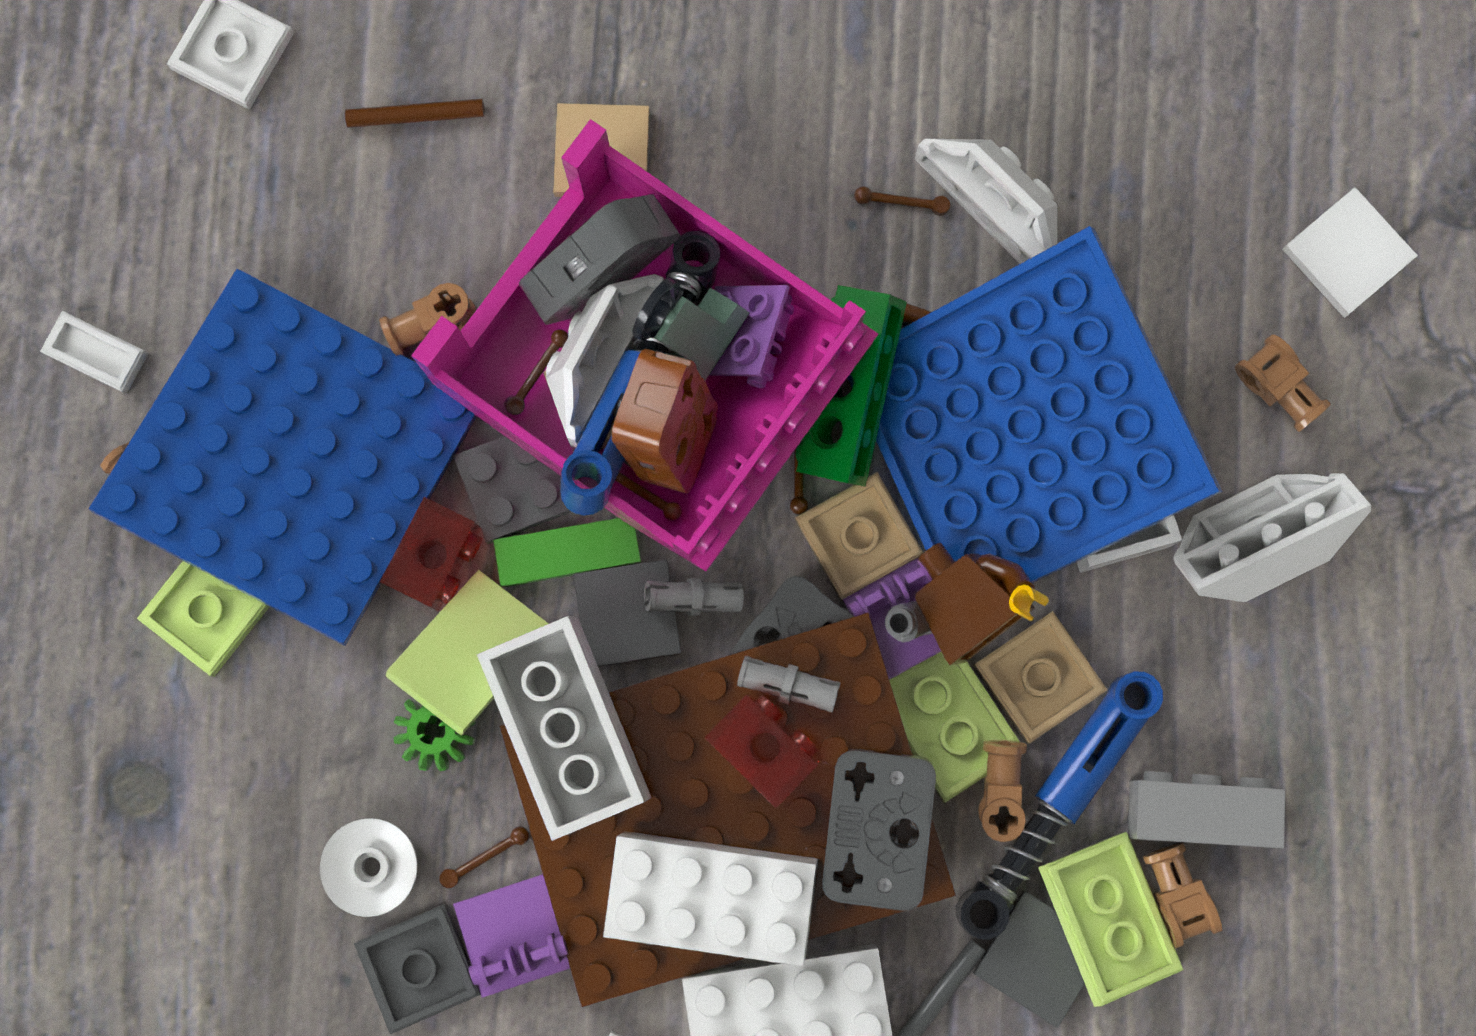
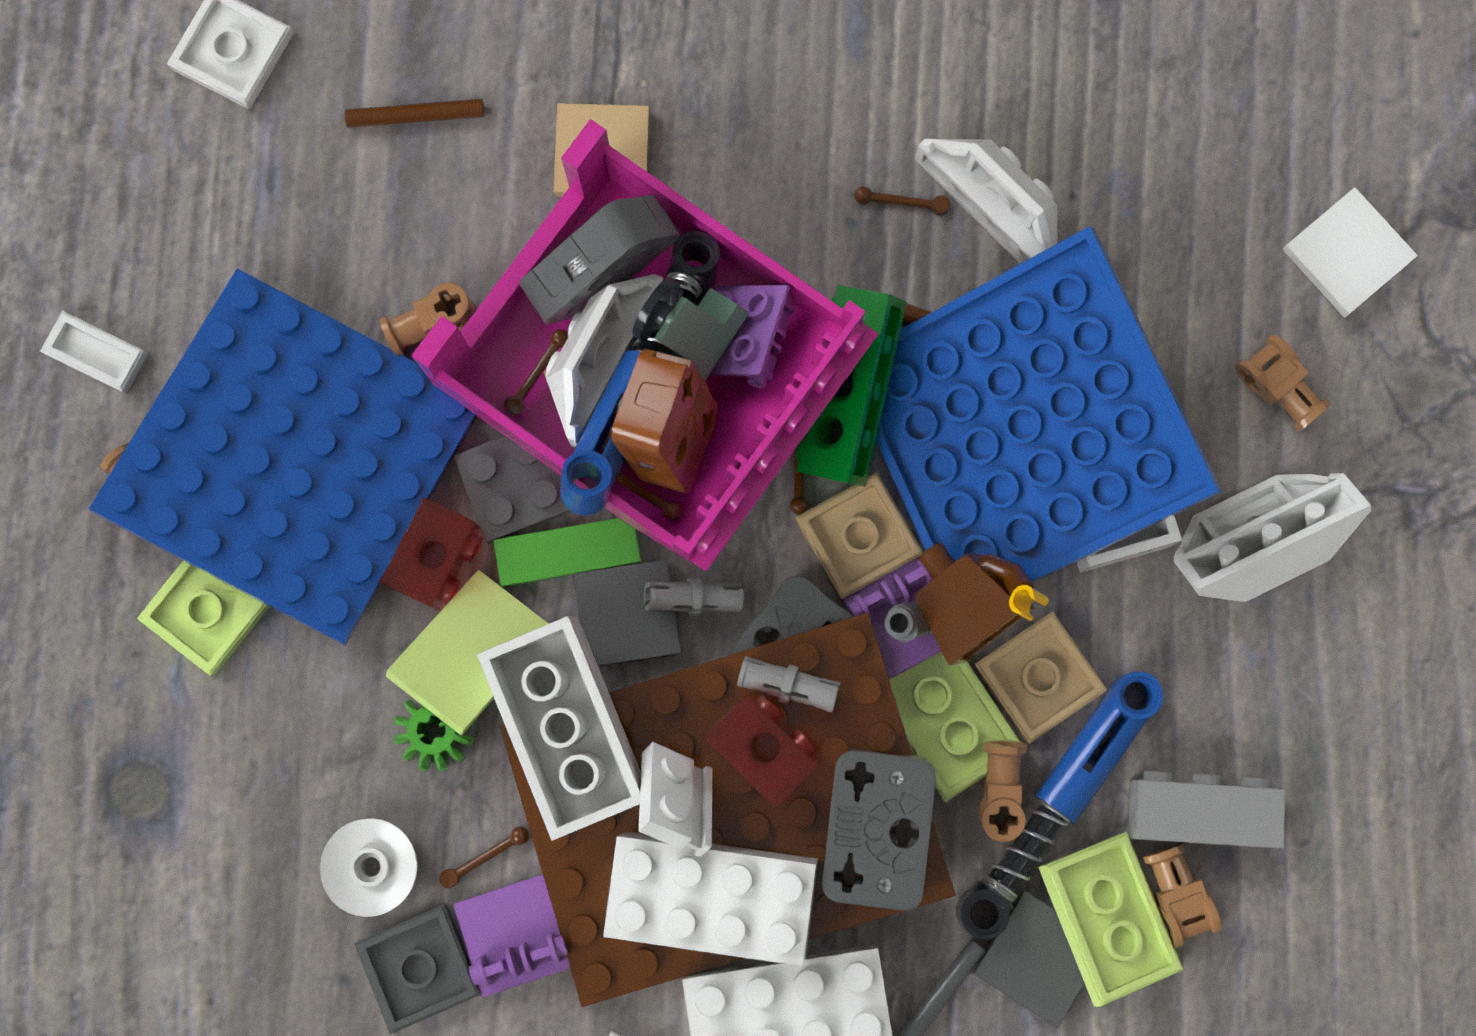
(675, 799): none -> white plate

